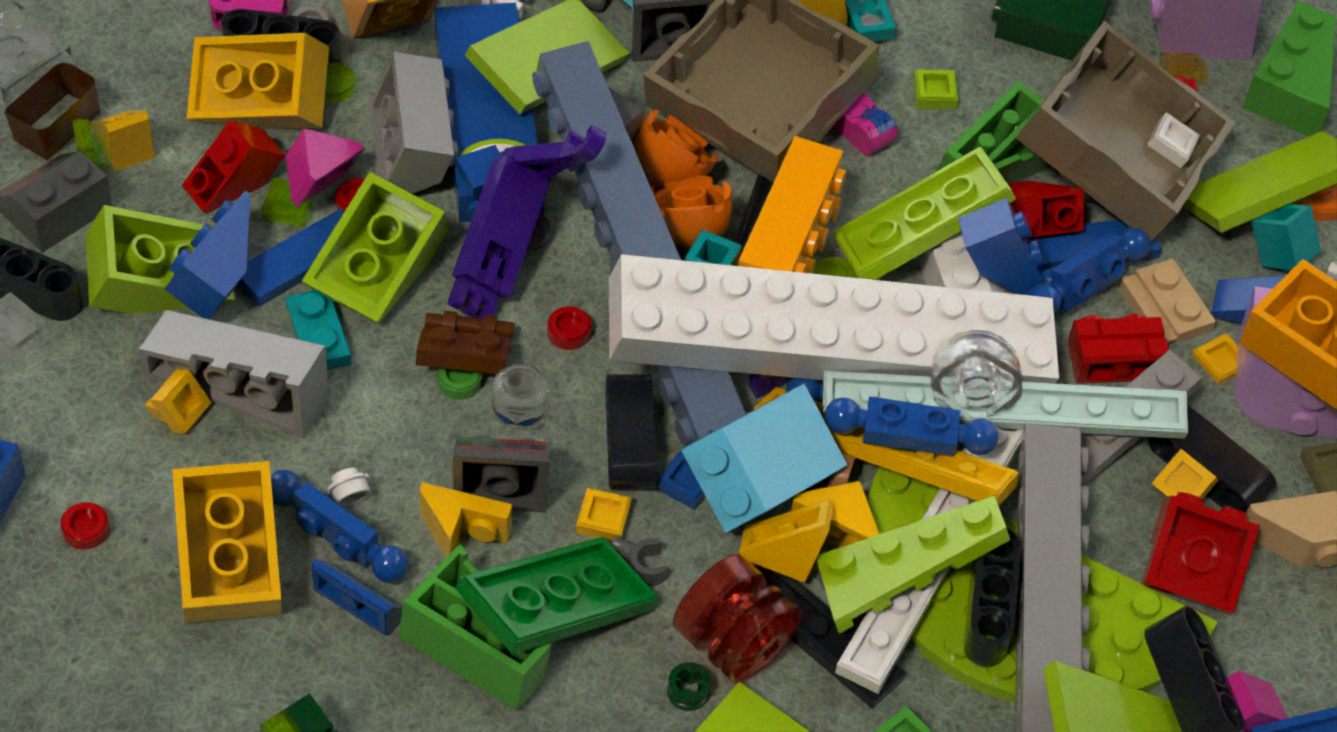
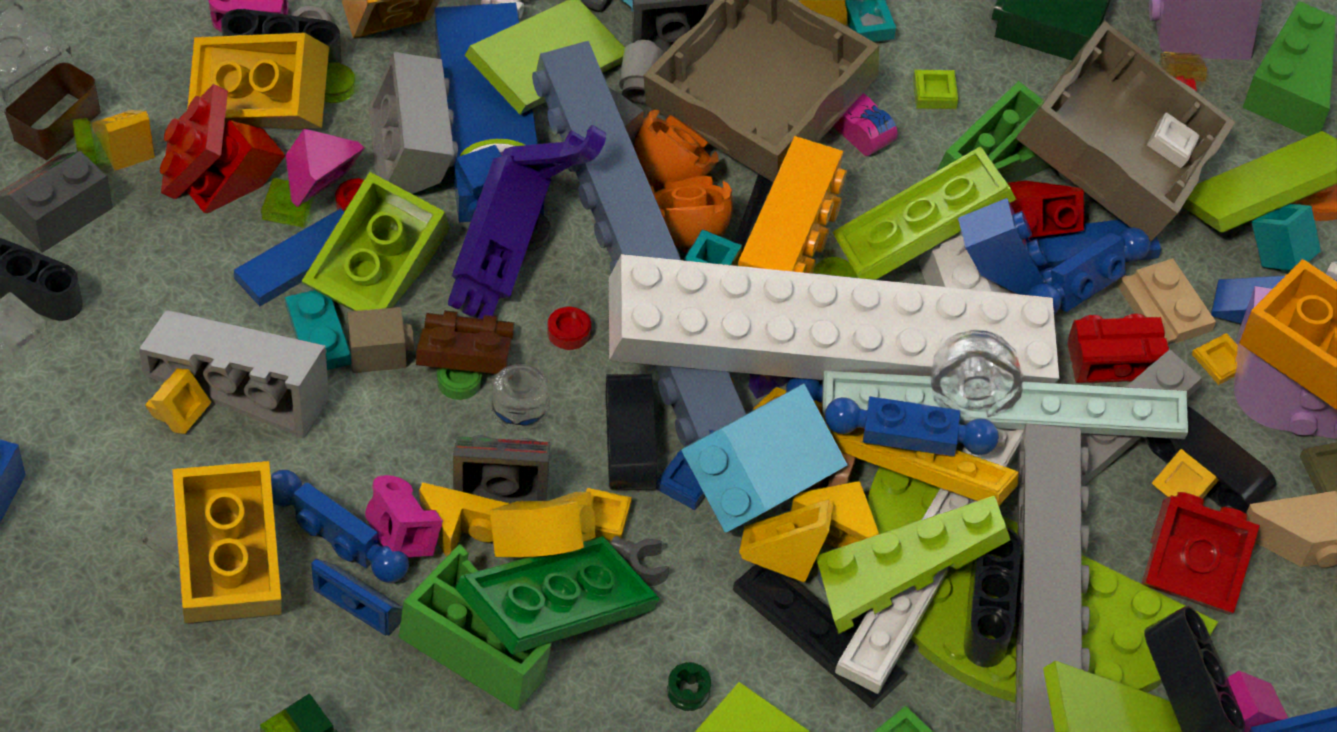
(85, 525): red tile -> none
(132, 258): lime slope -> none
(193, 141): none -> red plate
(217, 263): blue slope -> none
(349, 487): white plate -> none
(378, 339): none -> dark tan brick
(401, 519): none -> dark pink leg
(543, 526): none -> yellow brick
(636, 61): none -> light grey brick
(736, 618): clear red wheel -> none

